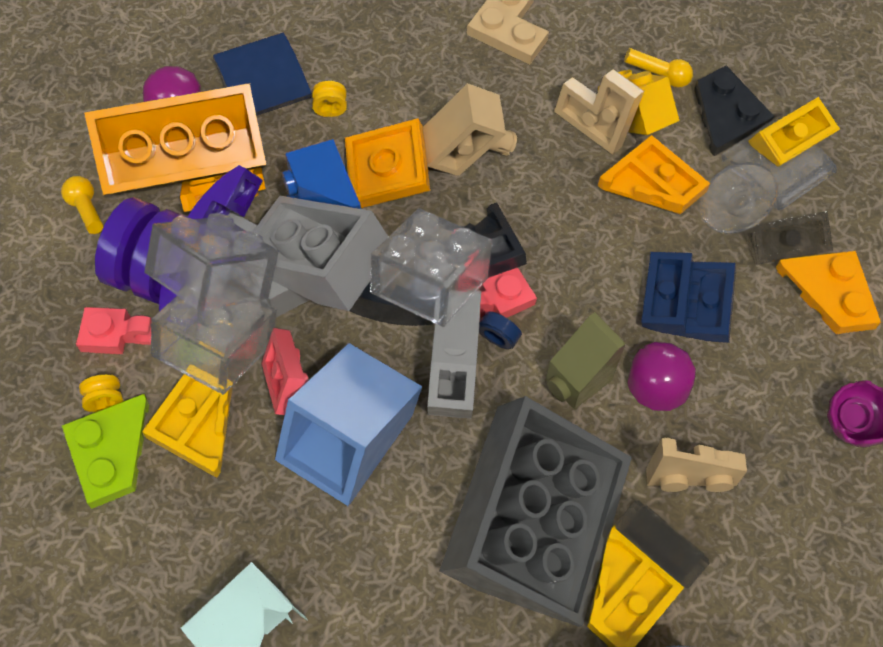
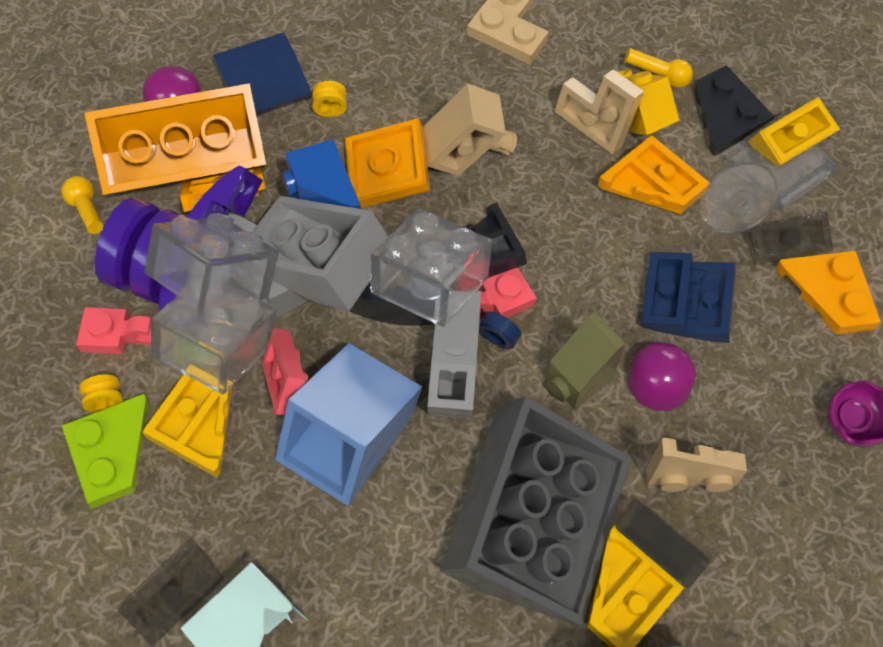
(169, 593): none -> clear smoke slope

